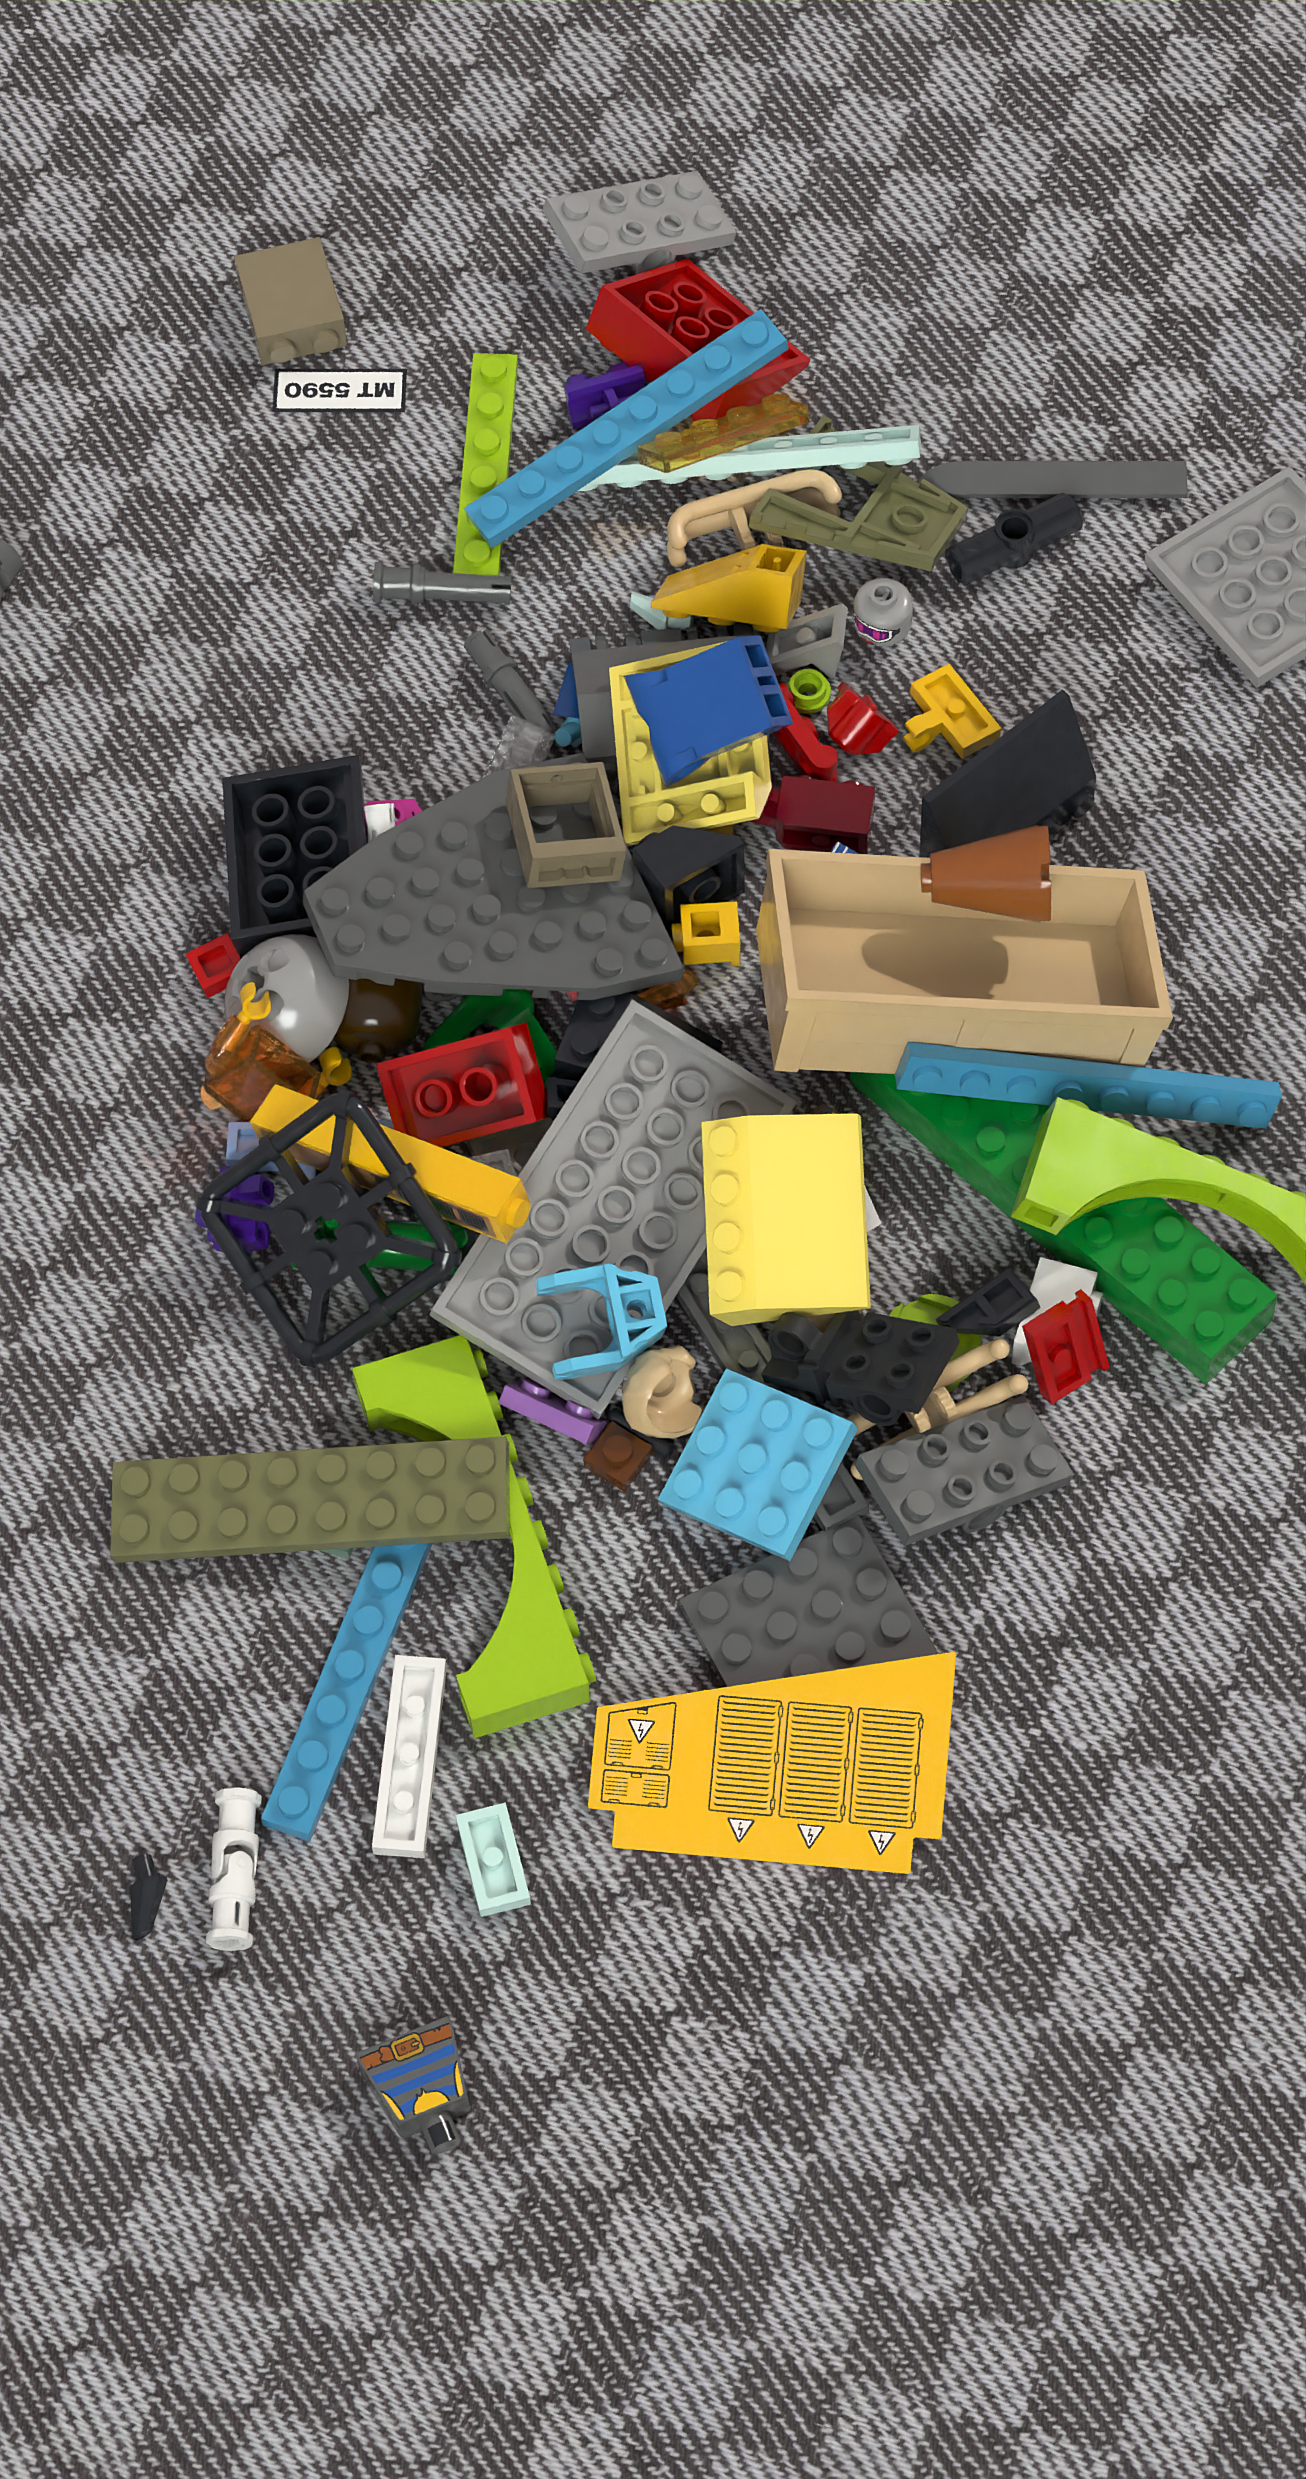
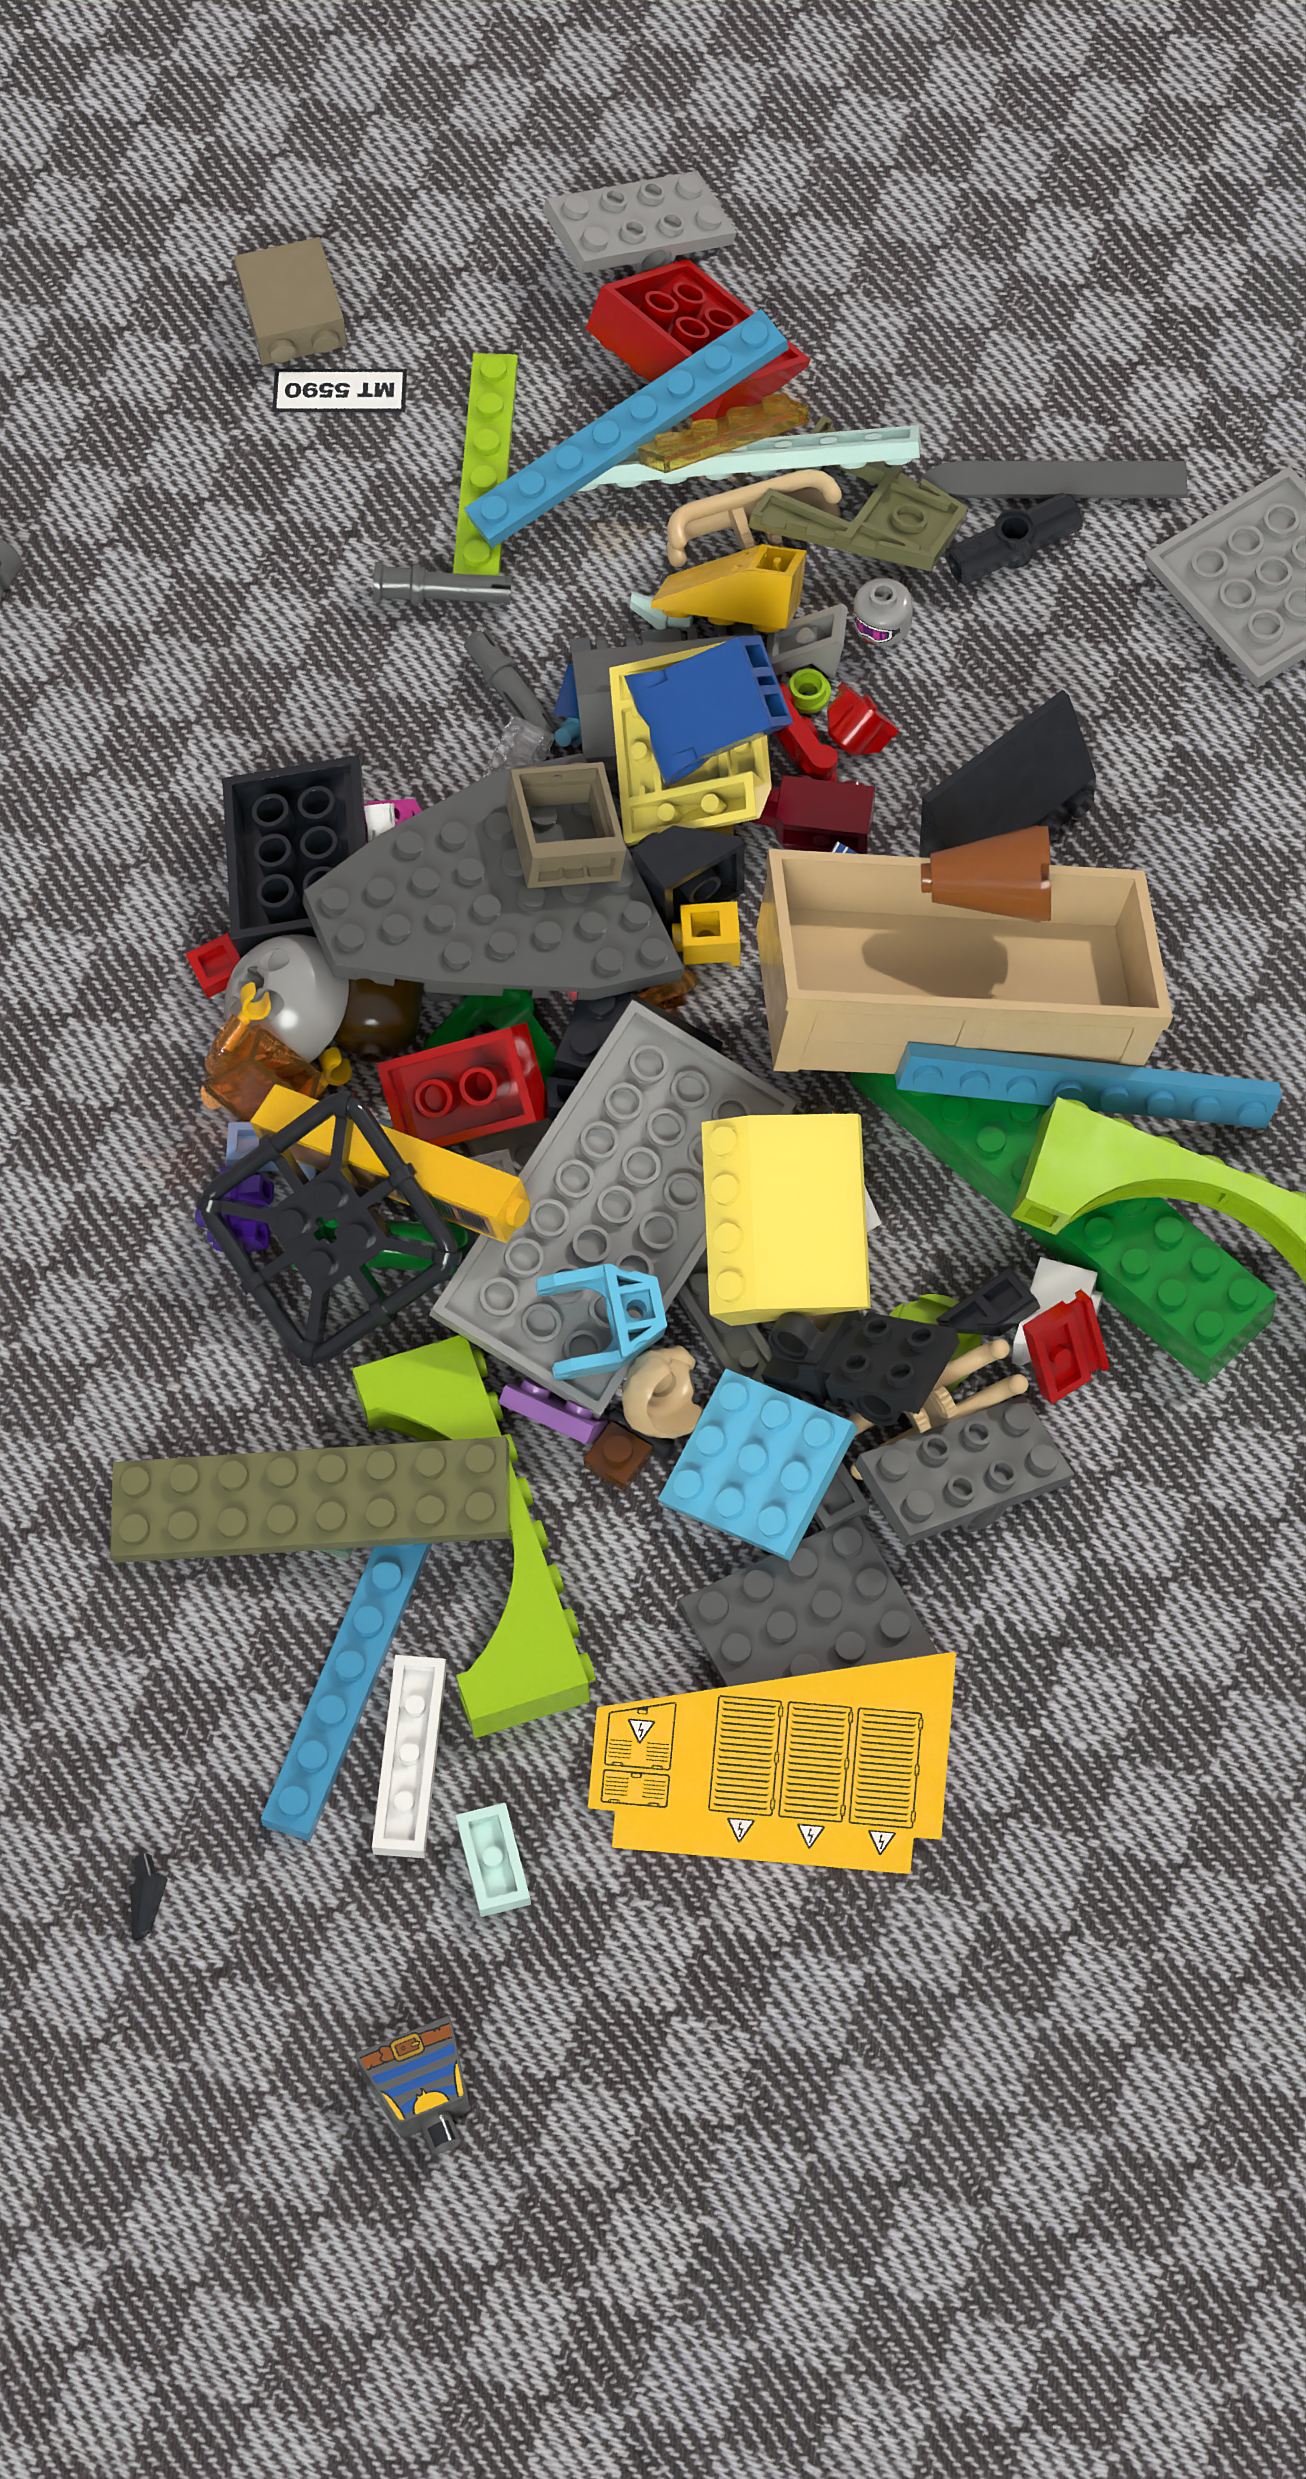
(235, 1871): white piece -> none
(595, 396): dark purple hips -> none
(949, 710): yellow plate -> none

